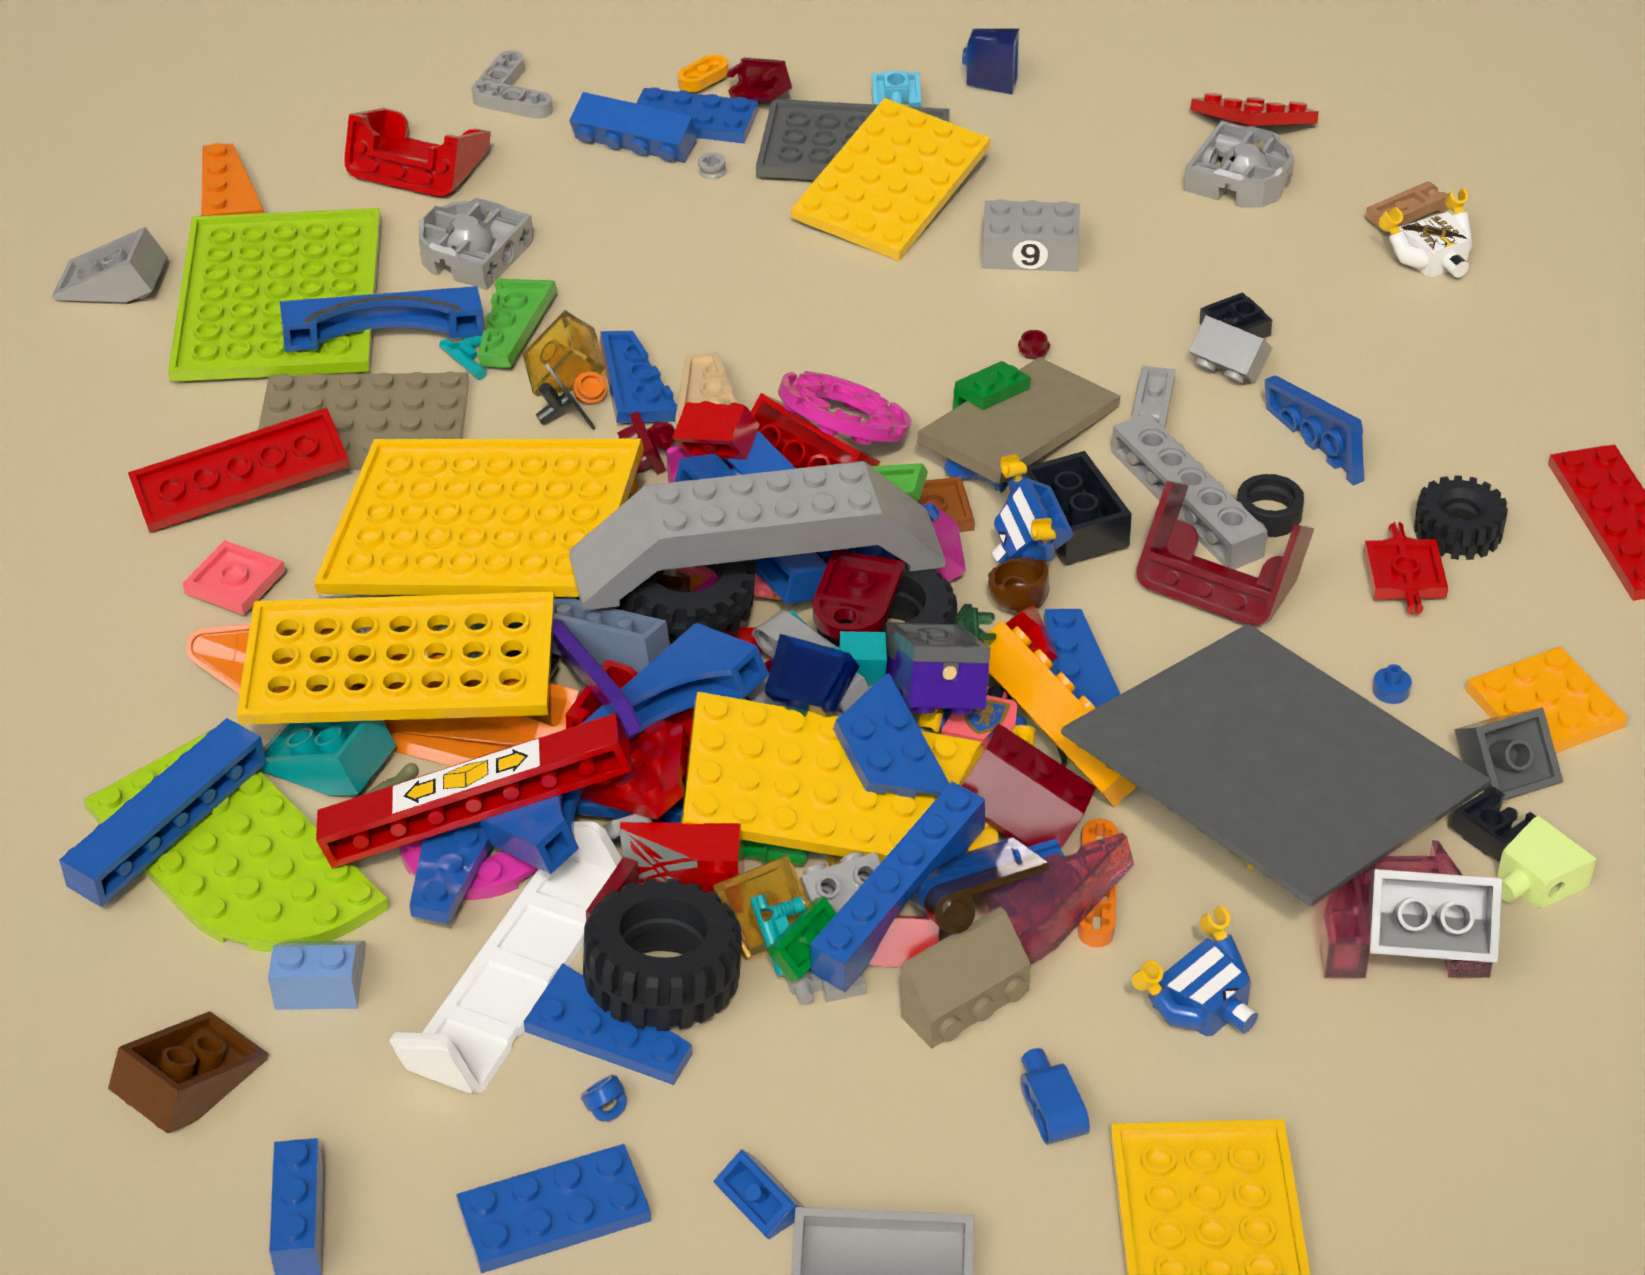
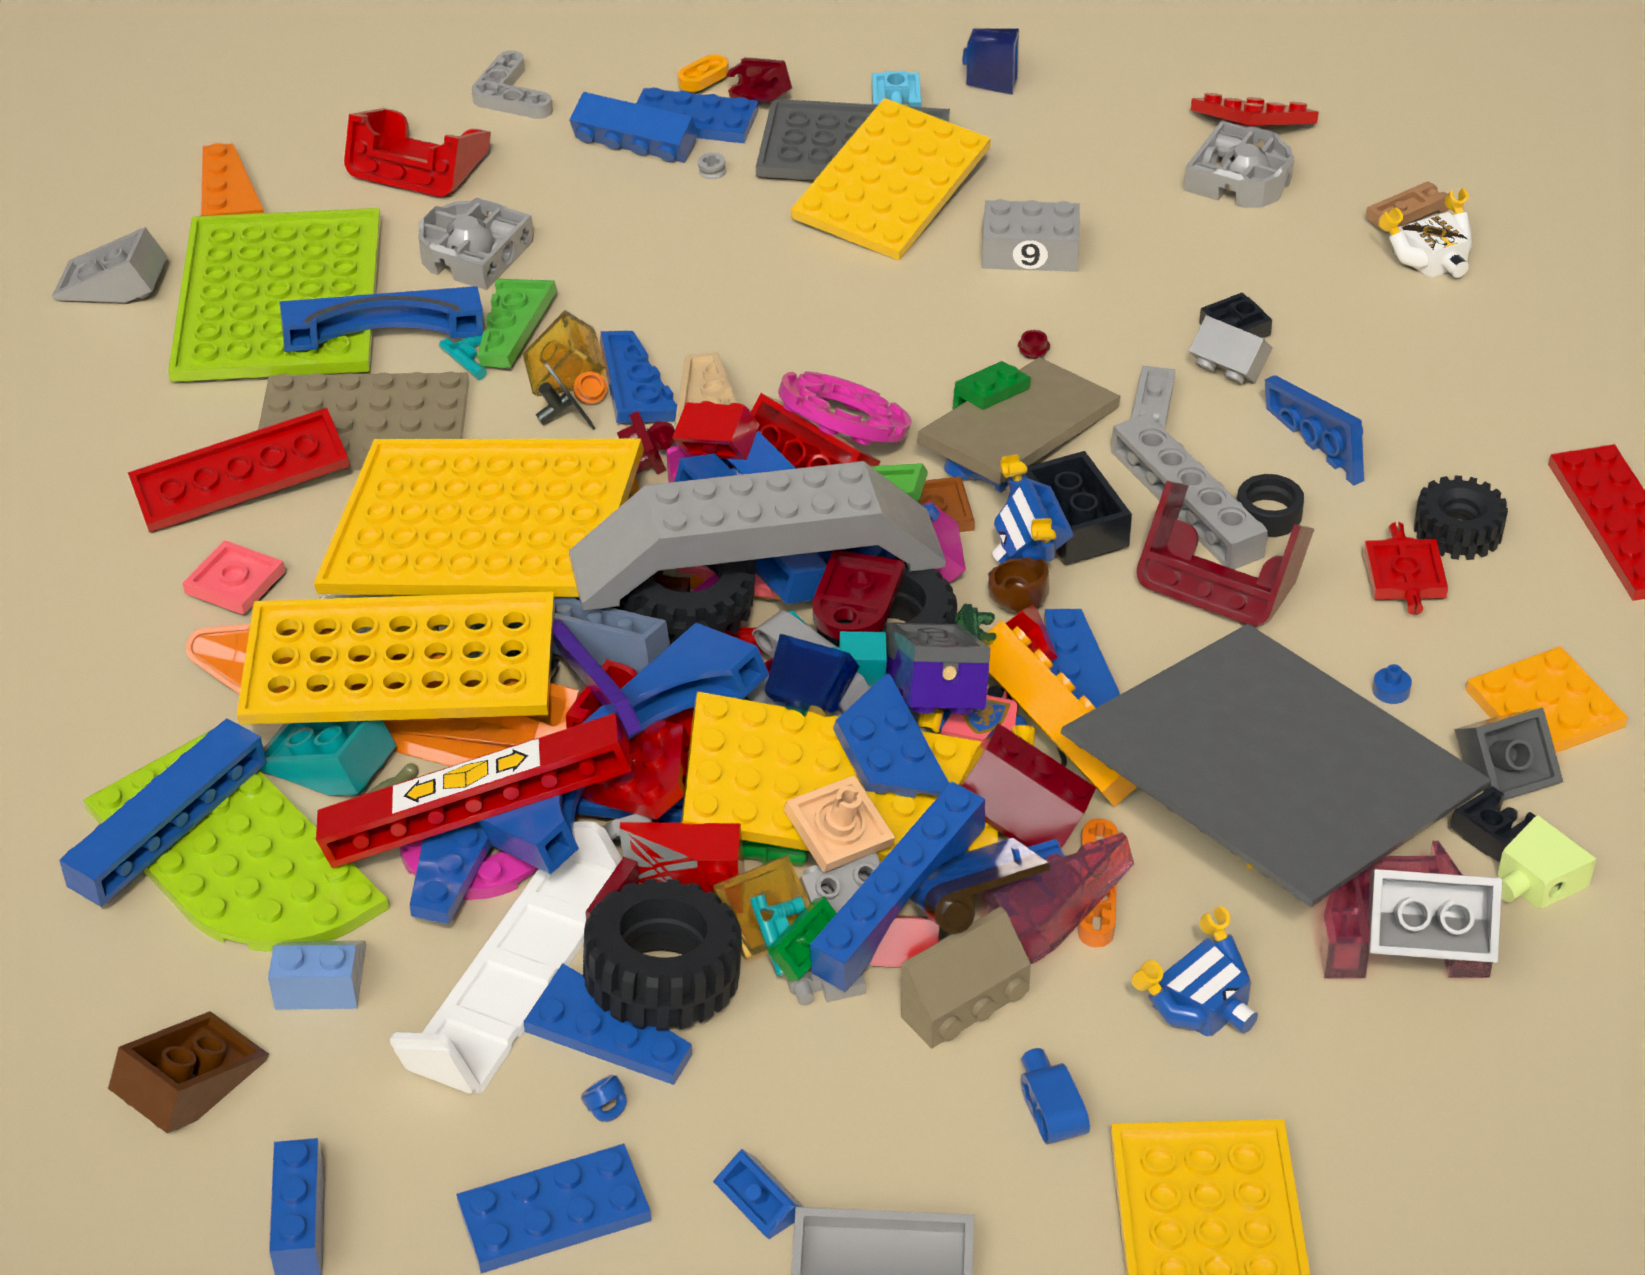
(839, 823): none -> light nougat plate

